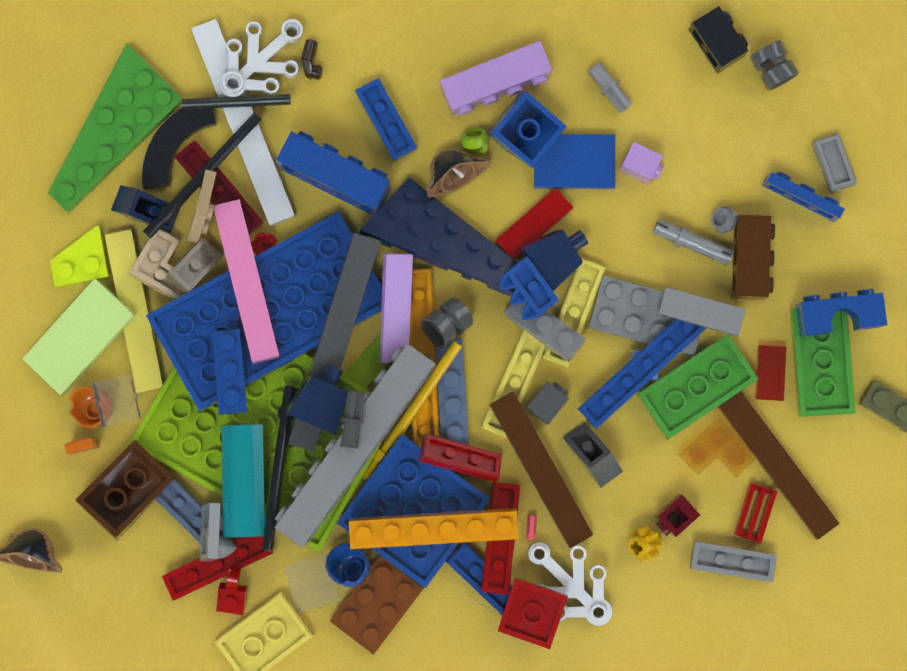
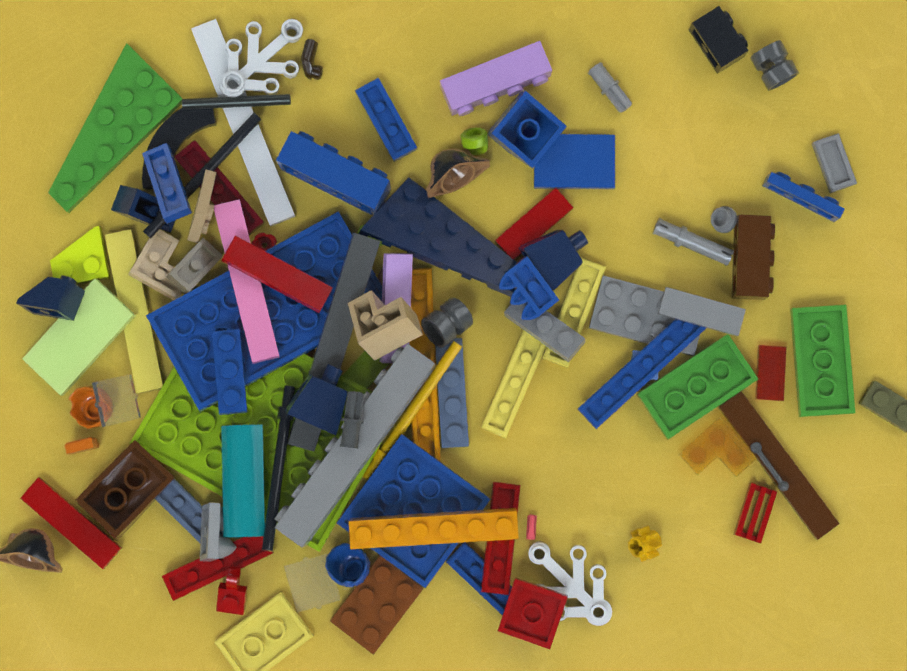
(53, 298): none -> dark blue slope
(71, 523): none -> red tile
(166, 183): none -> blue plate
(276, 274): none -> red tile
(382, 326): none -> tan brick
(460, 457): red tile -> none
(541, 469): reddish brown tile -> none
(548, 402): dark grey brick -> none
(593, 454): dark grey slope -> none
(642, 163): lavender brick -> none
(686, 513): dark red brick -> none
(733, 561): light grey plate -> none
(756, 448): none -> dark grey hinge
(865, 310): blue arch -> none

